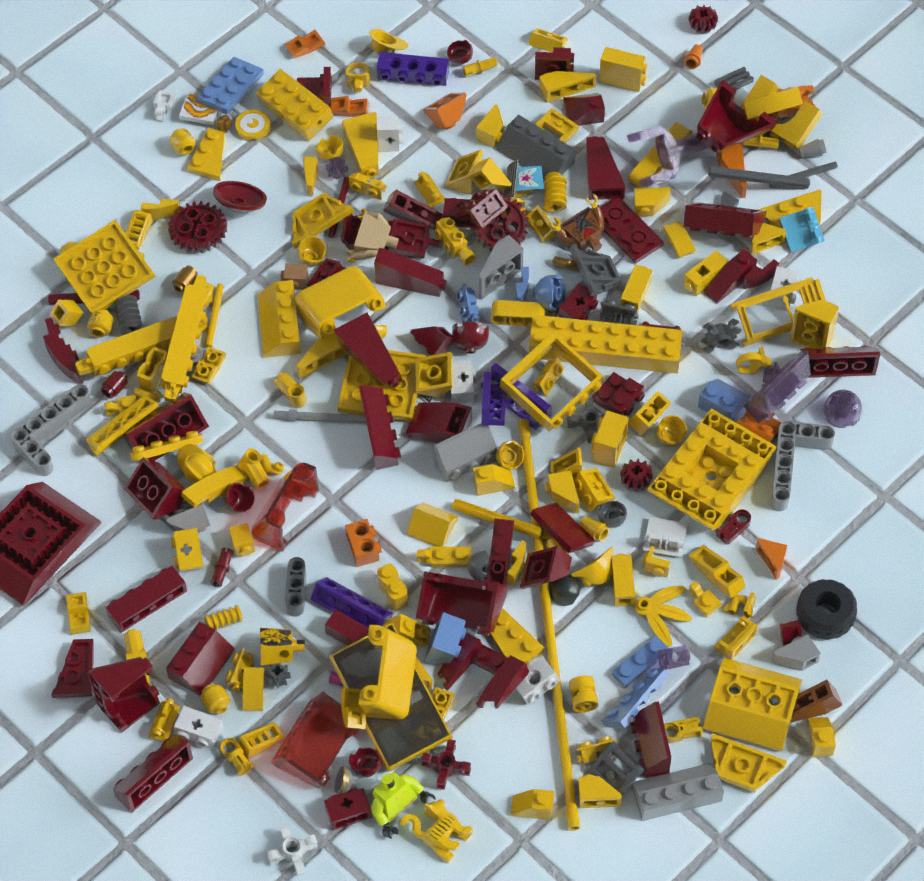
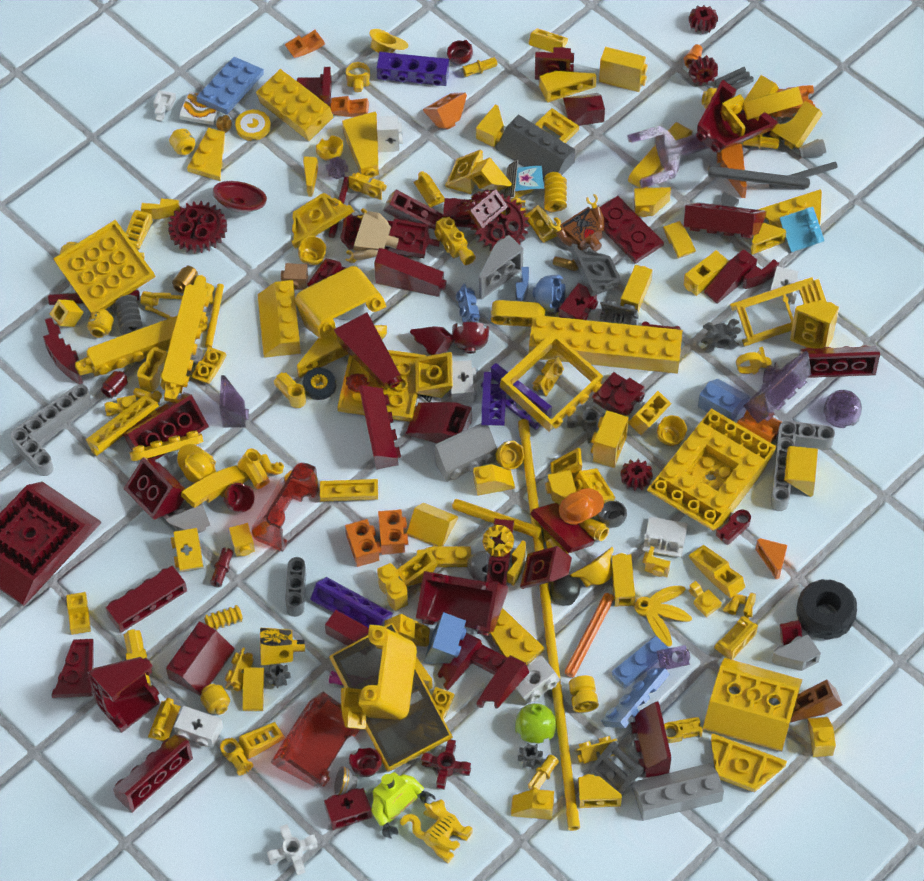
(151, 299): none -> yellow plant
(232, 406): none -> clear purple slope
(293, 415): light grey bar -> none
(316, 376): none -> black bush
(349, 490): none -> yellow plate
(356, 380): none -> clear red animal
(394, 531): none -> orange brick
(413, 570): none -> yellow slope
(506, 537): none -> yellow gear
(533, 755): none -> dark grey gear
(535, 723): none -> lime cylinder
(543, 772): none -> yellow axle
(581, 506): none -> orange piece
(589, 635): none -> orange axle
(602, 172): dark red slope -> none
(703, 70): none -> dark red gear
(728, 113): none -> yellow bracket
(801, 468): none -> yellow slope

